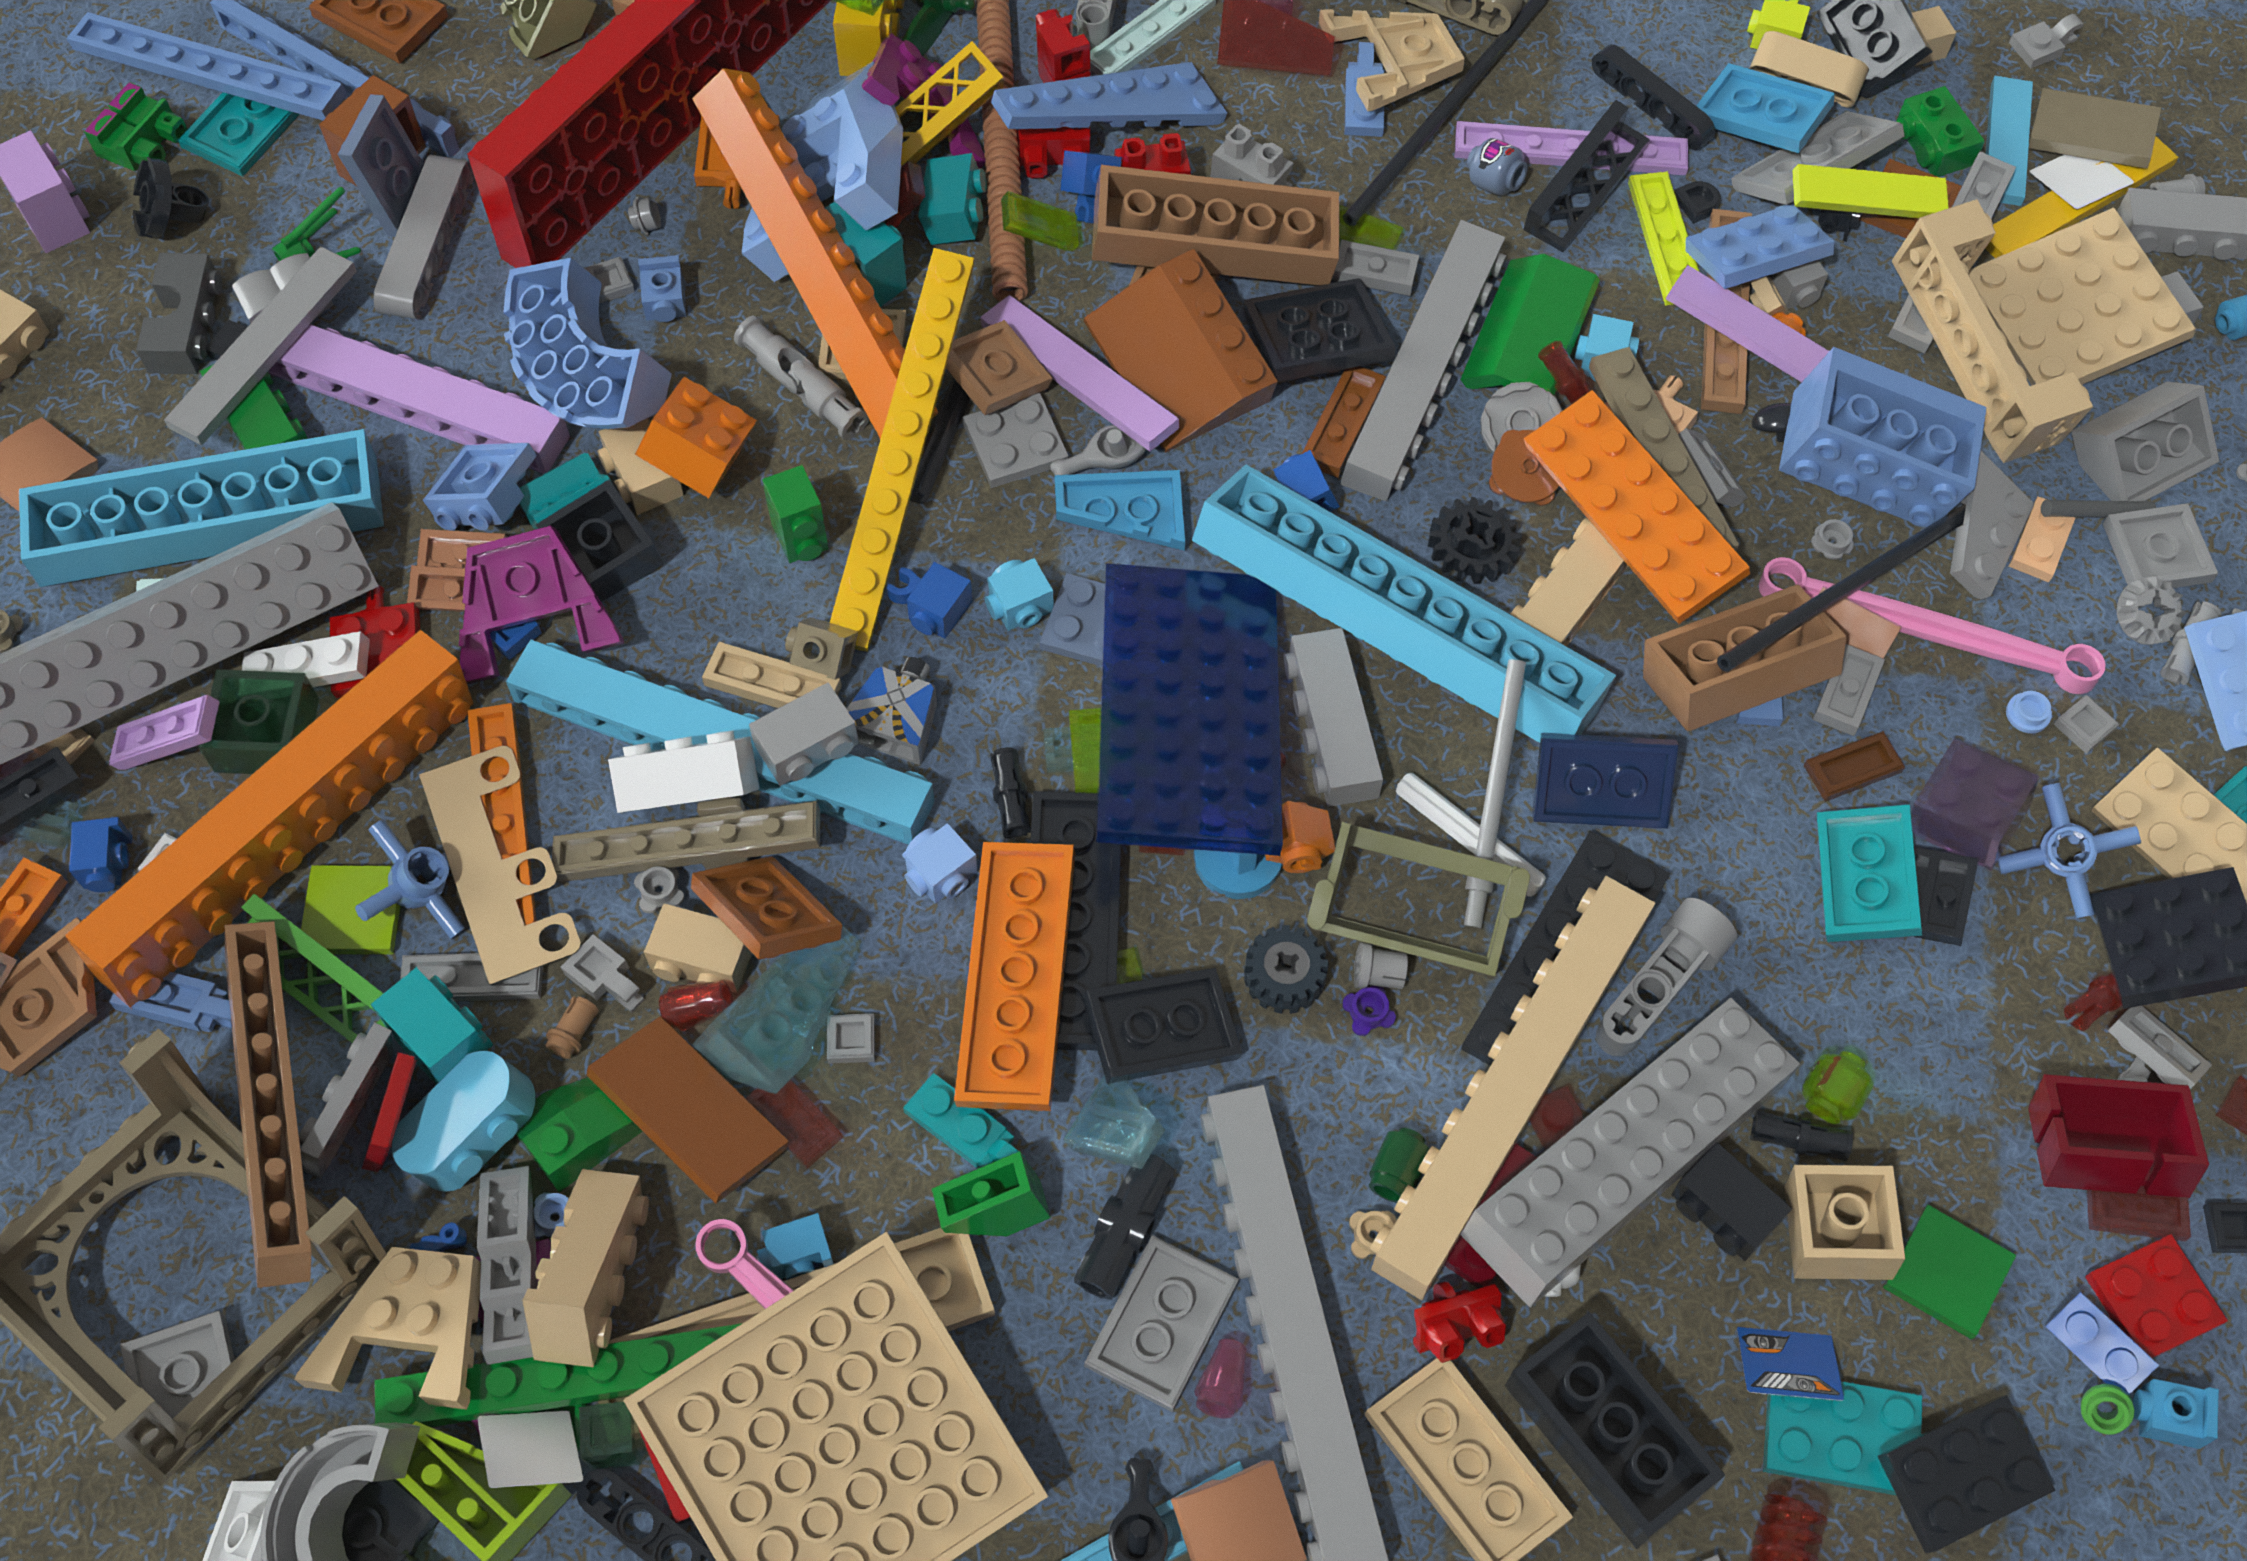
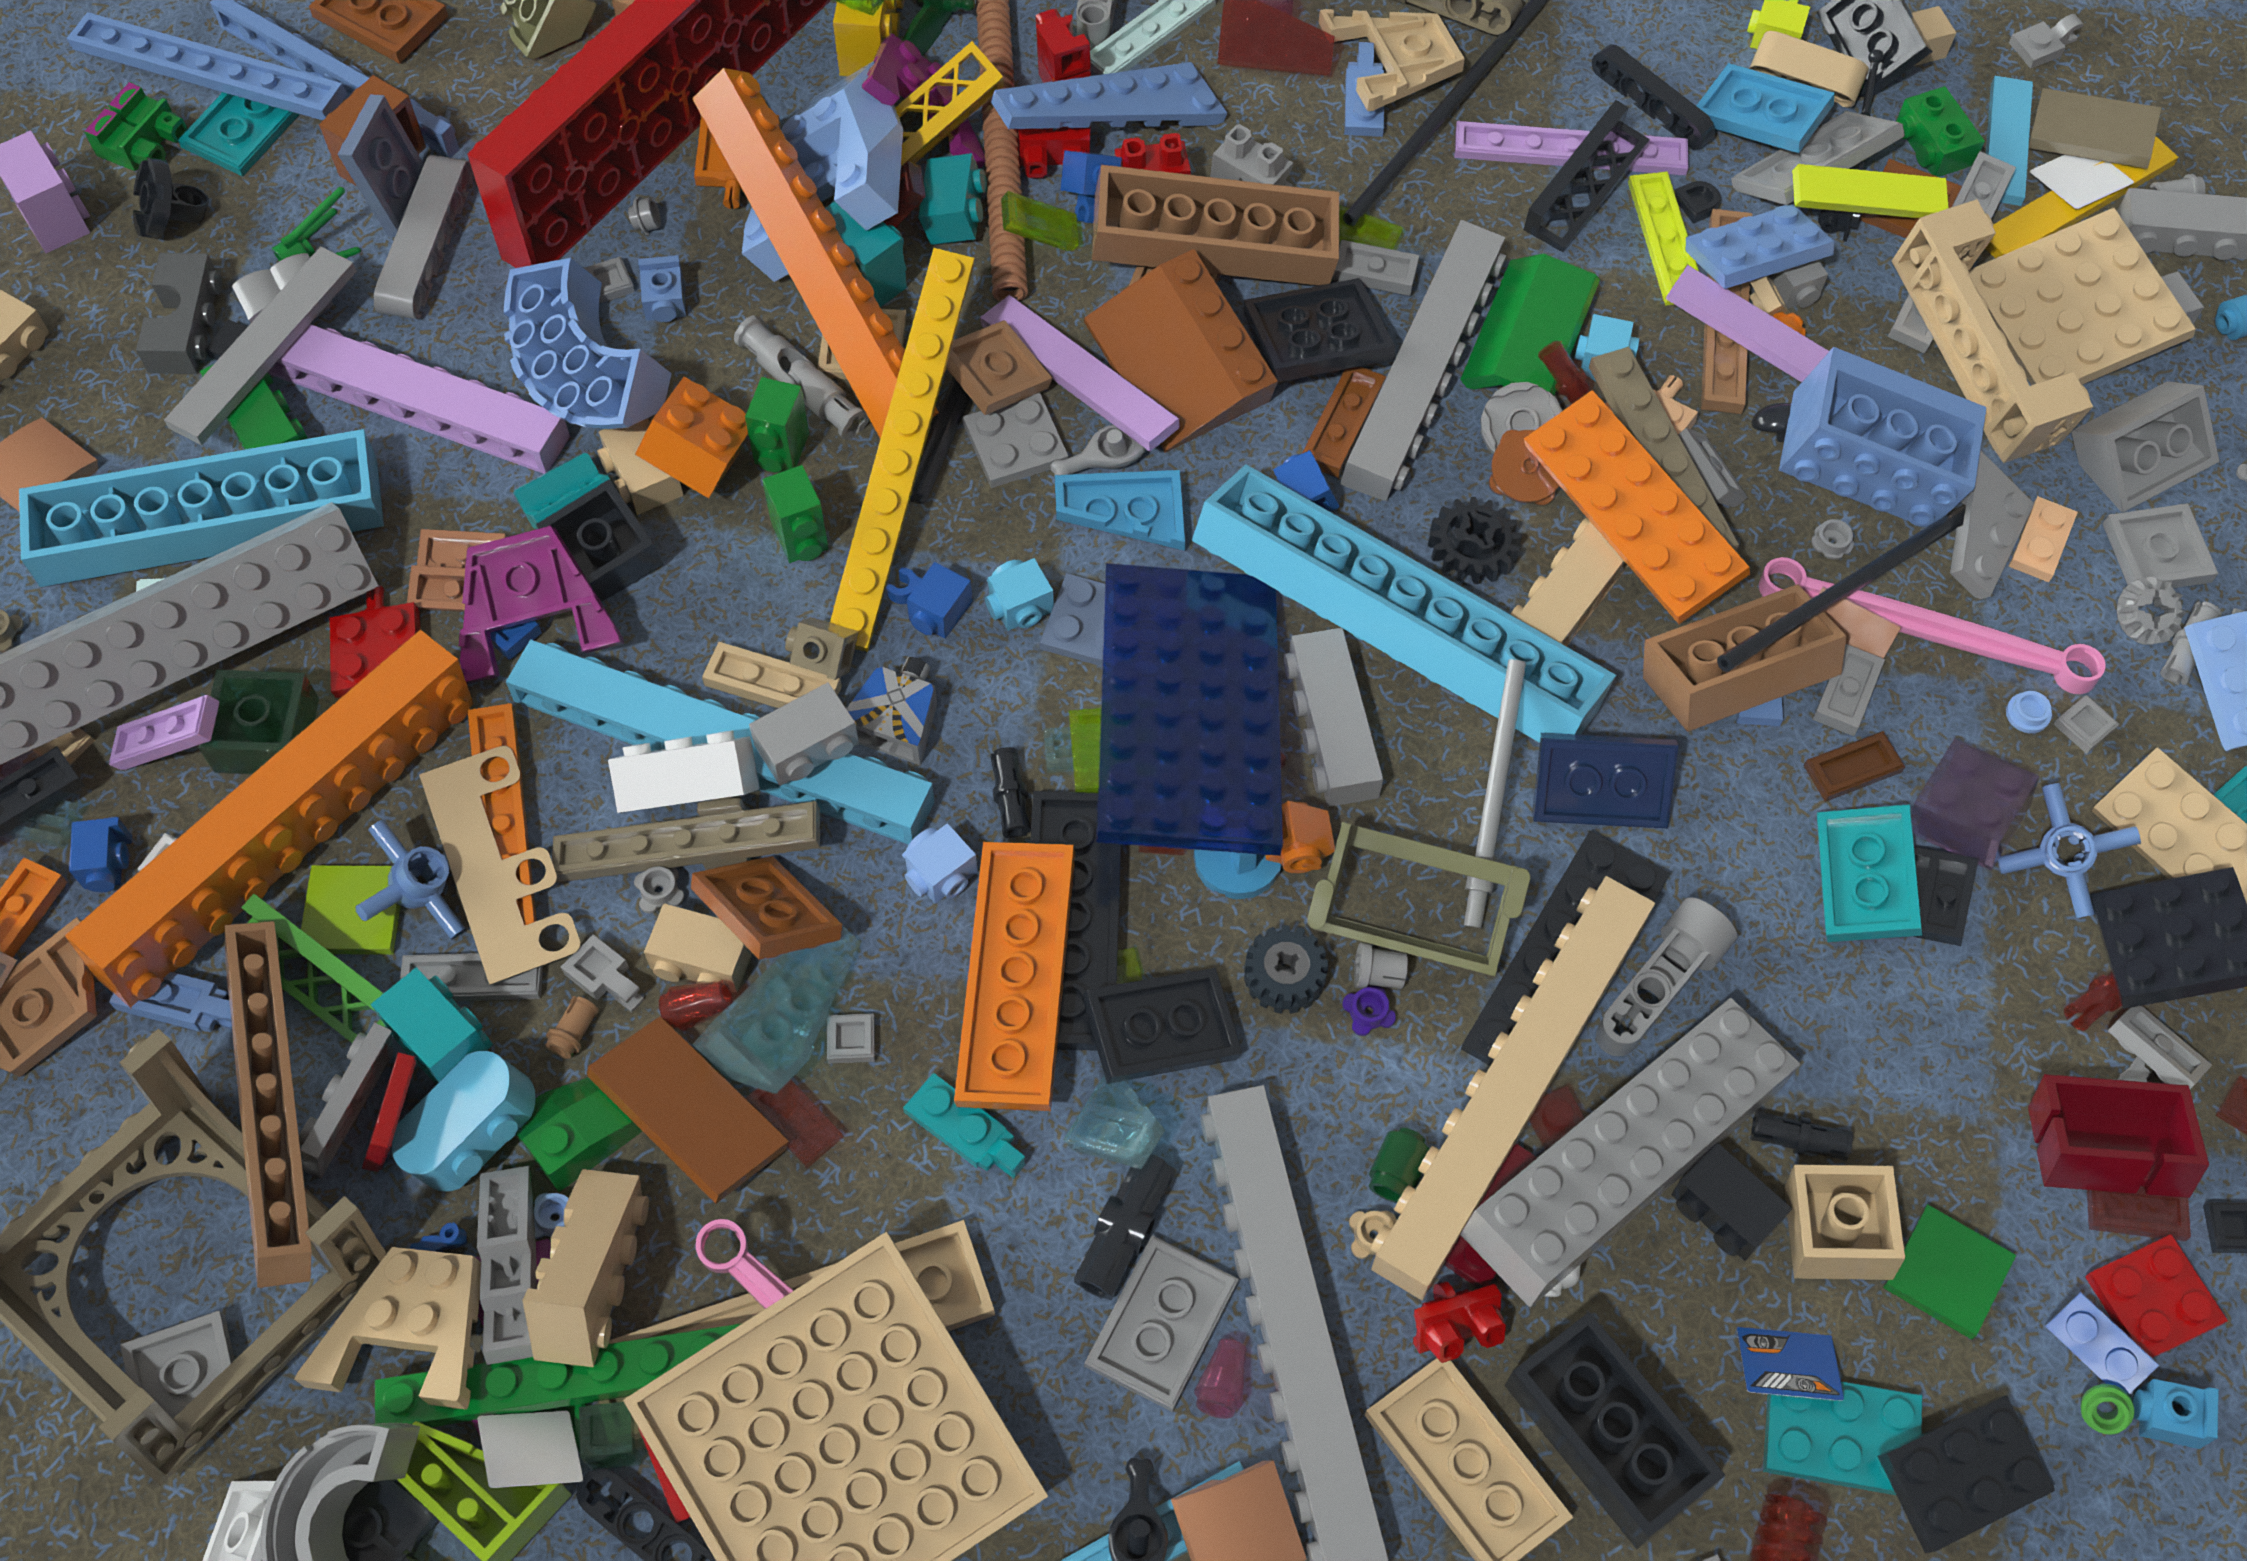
(322, 660): white plate -> none
(480, 486): medium blue plate -> none
(777, 425): none -> green brick
(795, 1247): dark azure brick -> none
(992, 1199): green slope -> none
(1460, 825): white axle -> none
(1497, 167): sand blue head -> none
(1837, 1087): clear neon green head -> none
(1875, 58): none -> black hinge
(2091, 508): dark grey bar -> none

